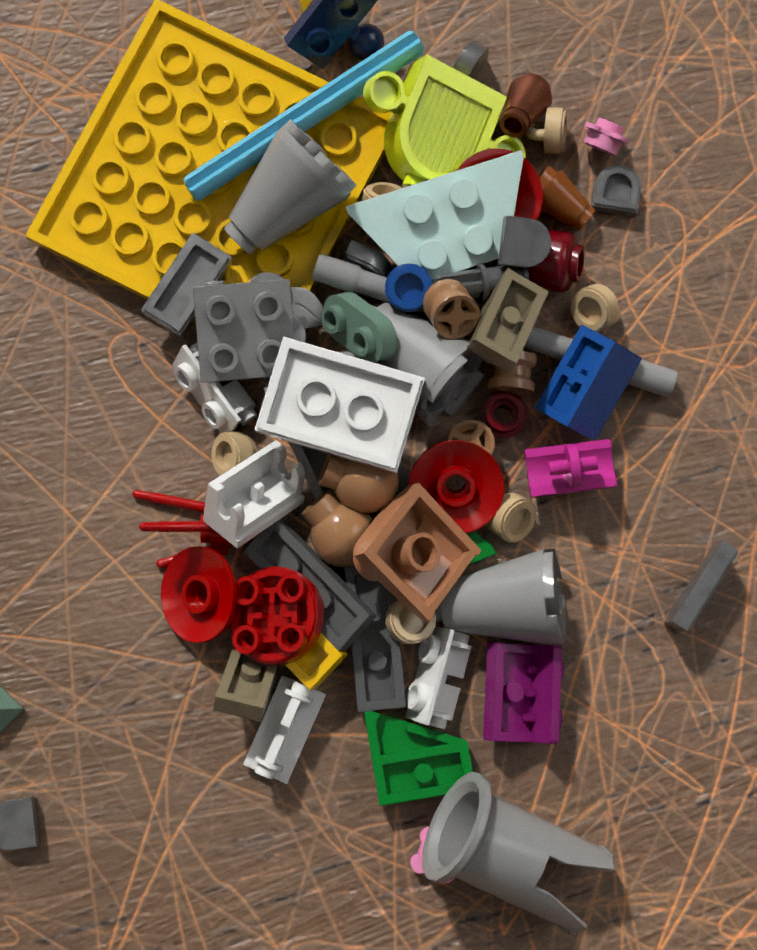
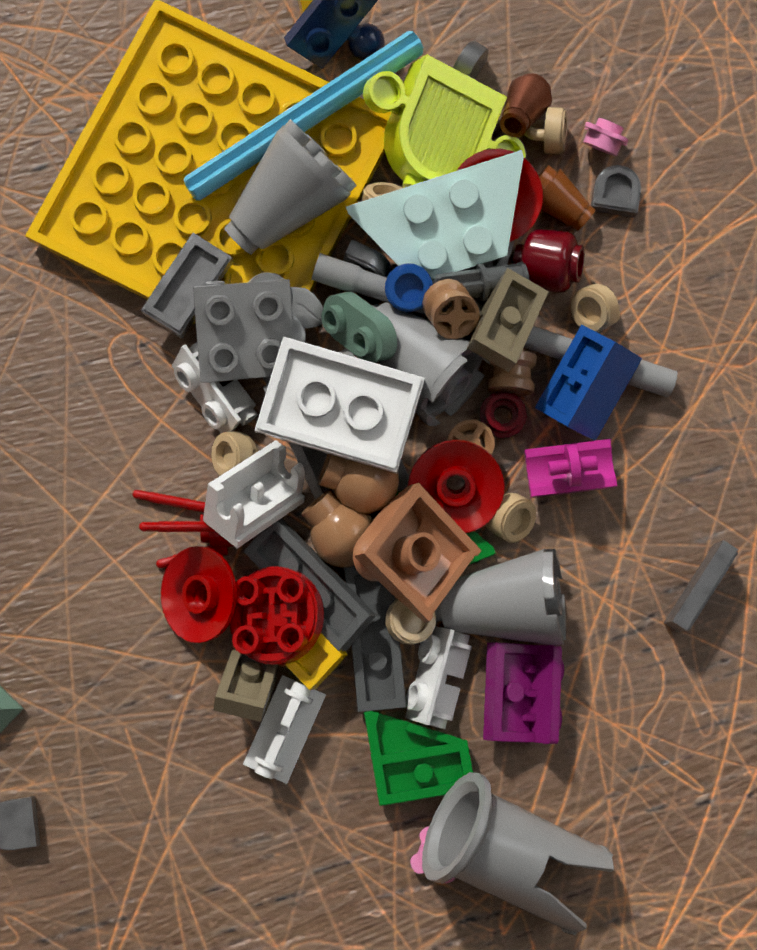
(523, 242): flat silver tile -> none

